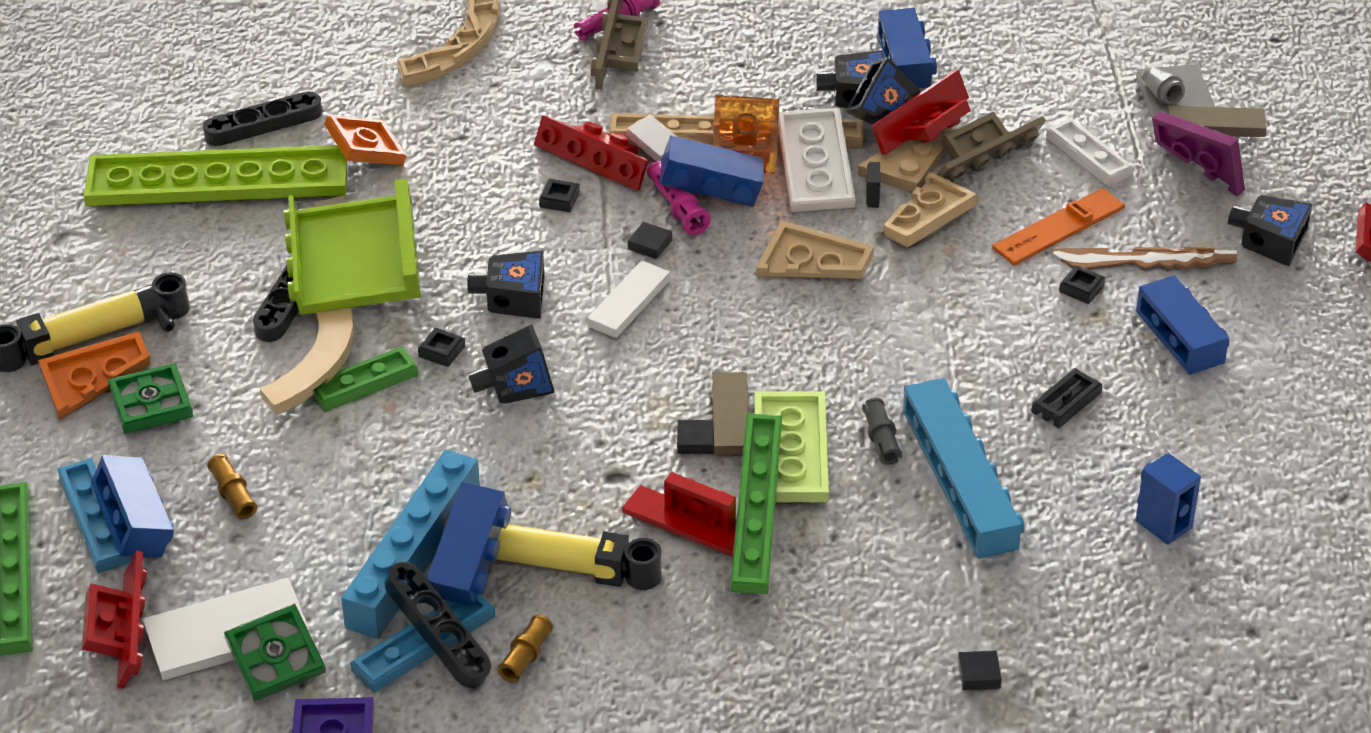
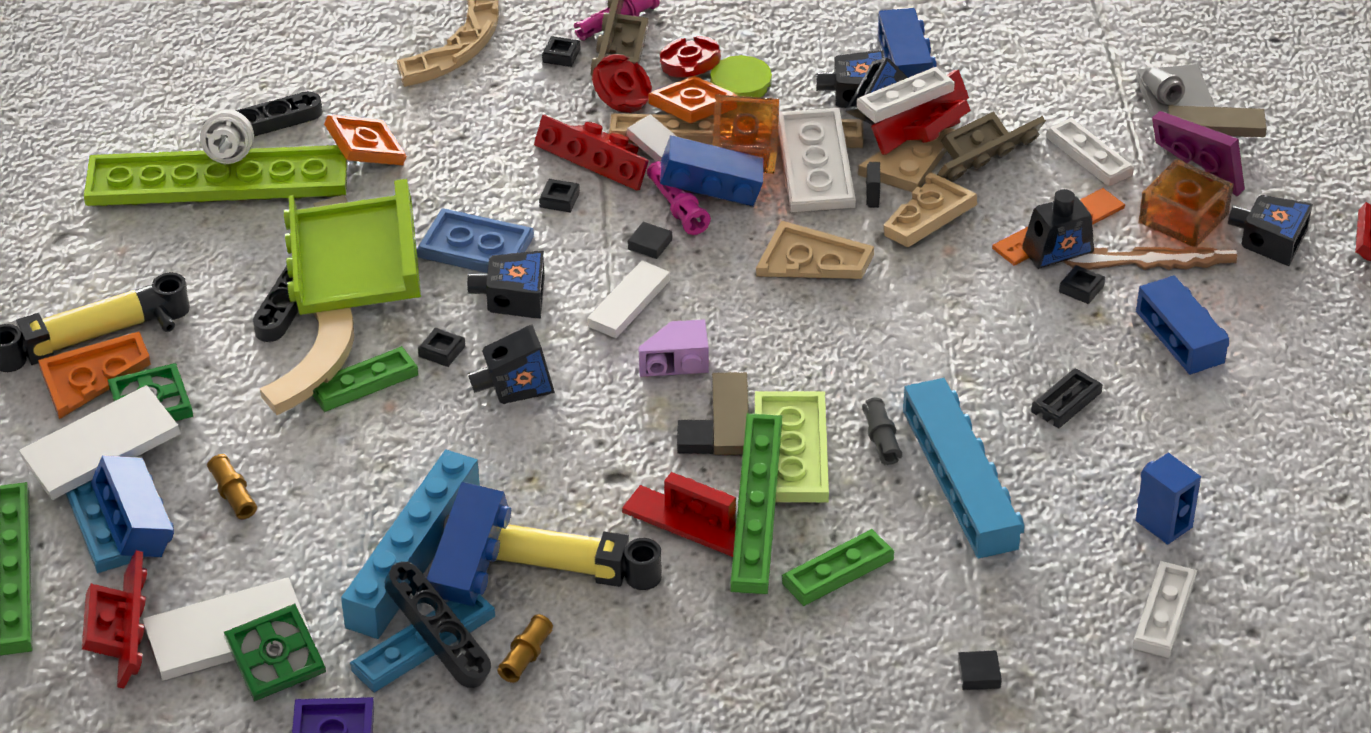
(118, 429): none -> white tile
(229, 124): none -> white piece
(471, 240): none -> medium blue tile
(561, 51): none -> black tile
(621, 83): none -> red tile
(676, 350): none -> lavender slope
(688, 99): none -> orange plate
(690, 57): none -> red tile
(742, 76): none -> lime tile
(837, 567): none -> bright green tile
(905, 94): none -> white tile
(1059, 230): none -> black torso
(1164, 609): none -> white tile
(1185, 203): none -> clear orange brick

